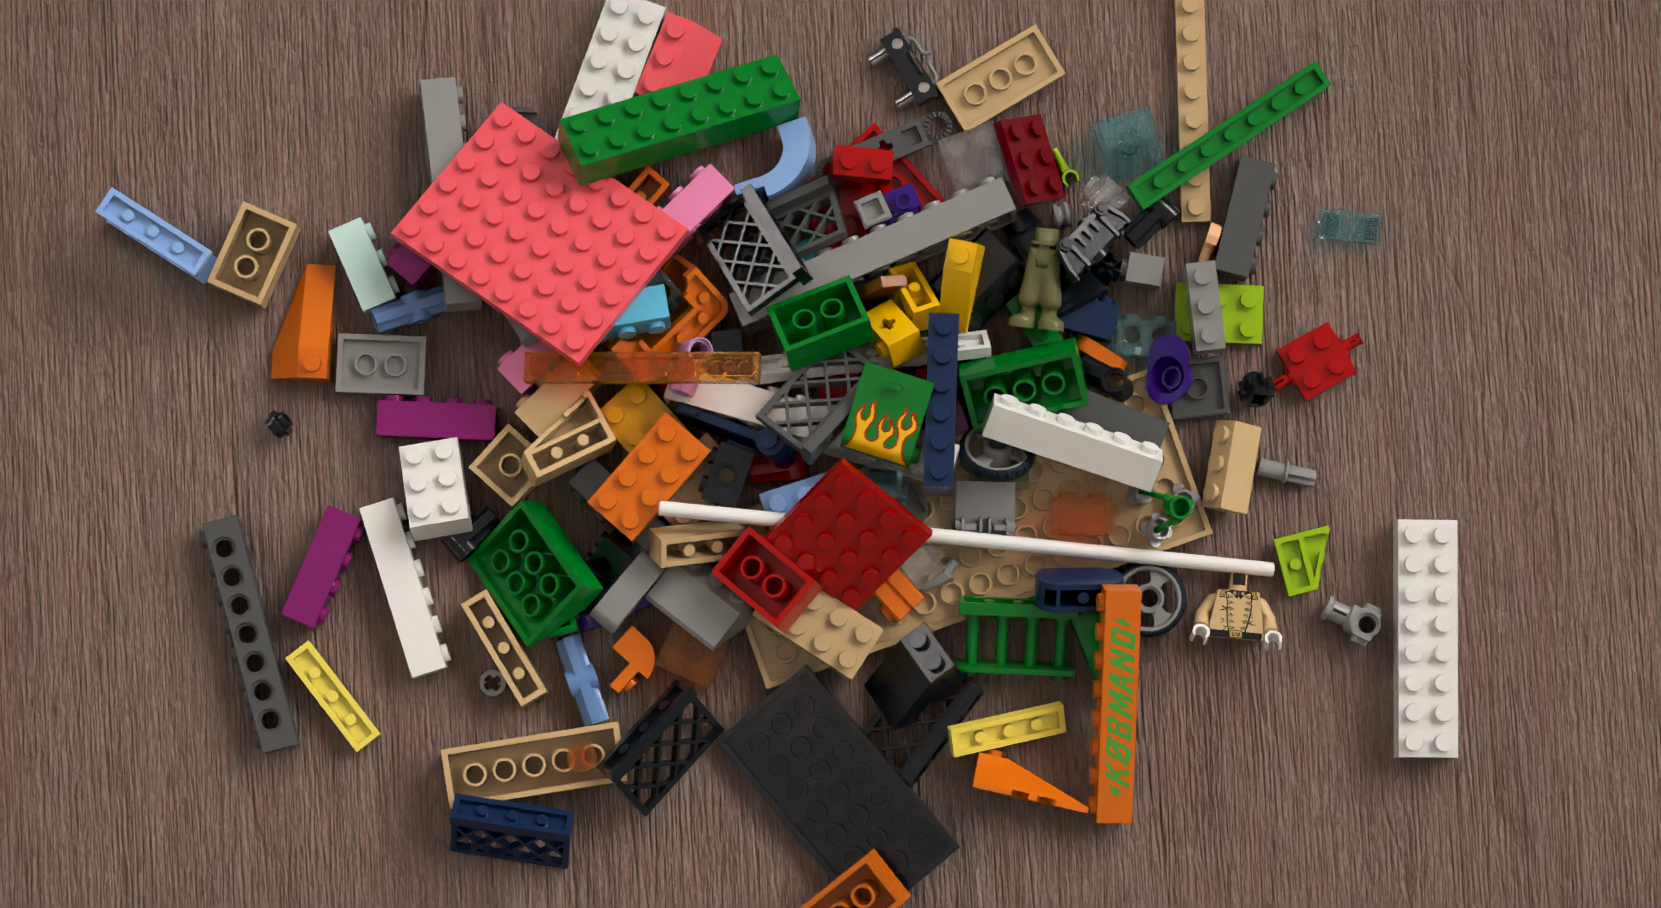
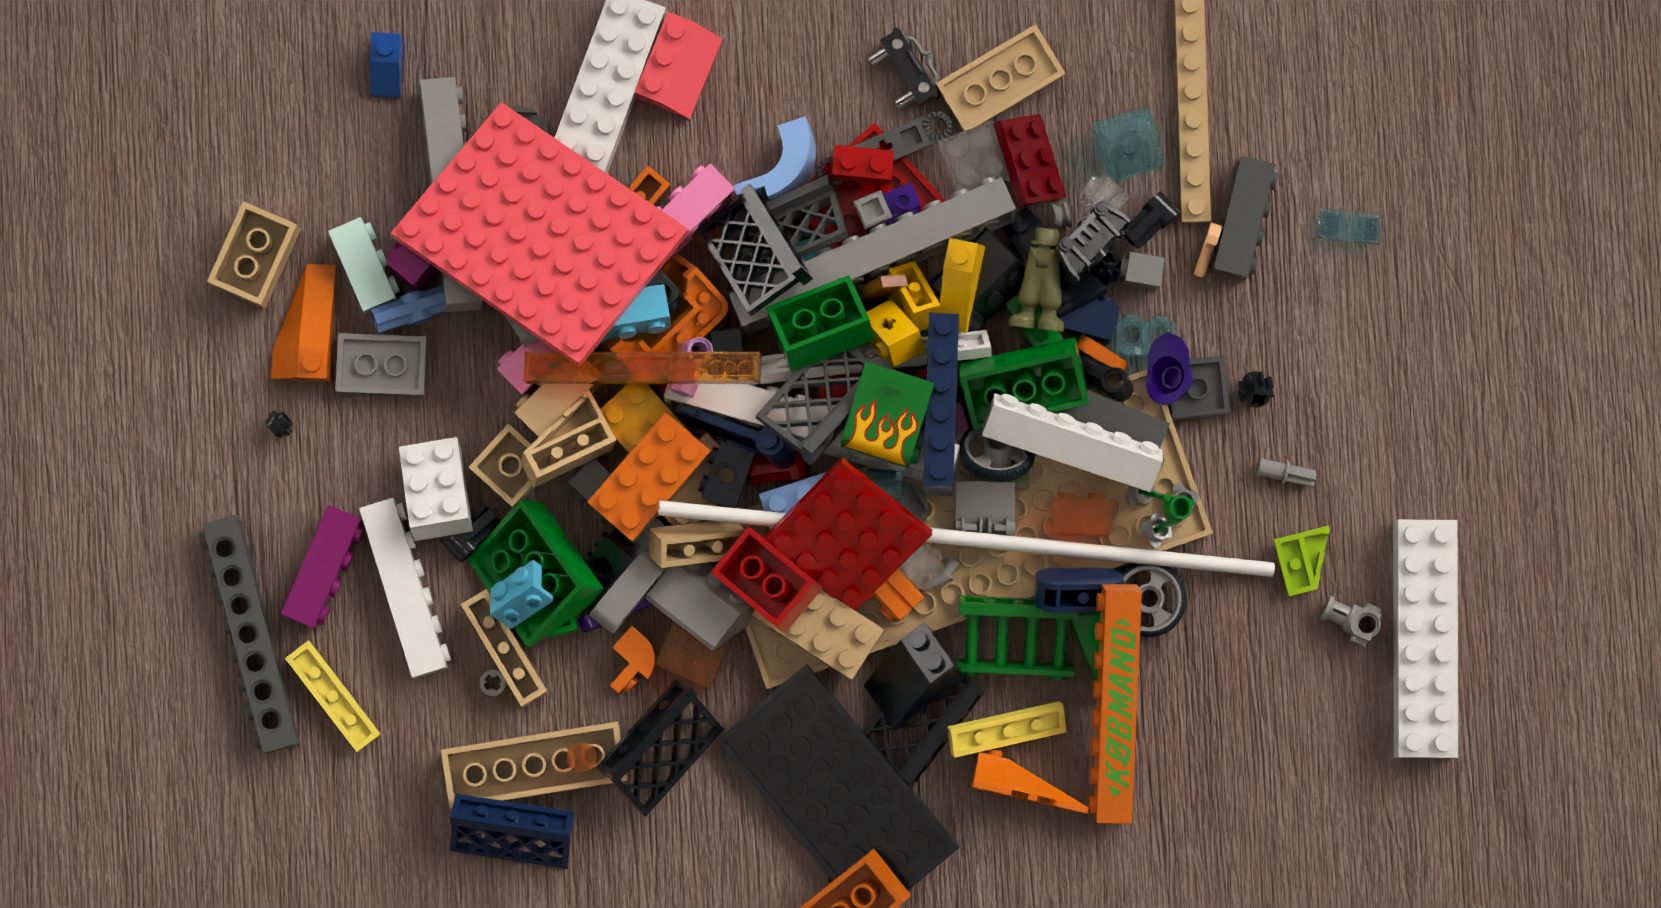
(157, 235): light blue fence -> none
(386, 64): none -> blue slope
(436, 420): magenta brick -> none
(519, 595): none -> medium azure bracket
(582, 680): medium blue piece -> none
(678, 119): green brick -> none
(1064, 167): lime hand -> none
(1204, 307): light grey brick -> none
(1228, 136): green plate -> none
(1231, 467): tan brick -> none
(1236, 615): tan torso -> none
(1240, 313): lime plate -> none
(1316, 362): red plate -> none

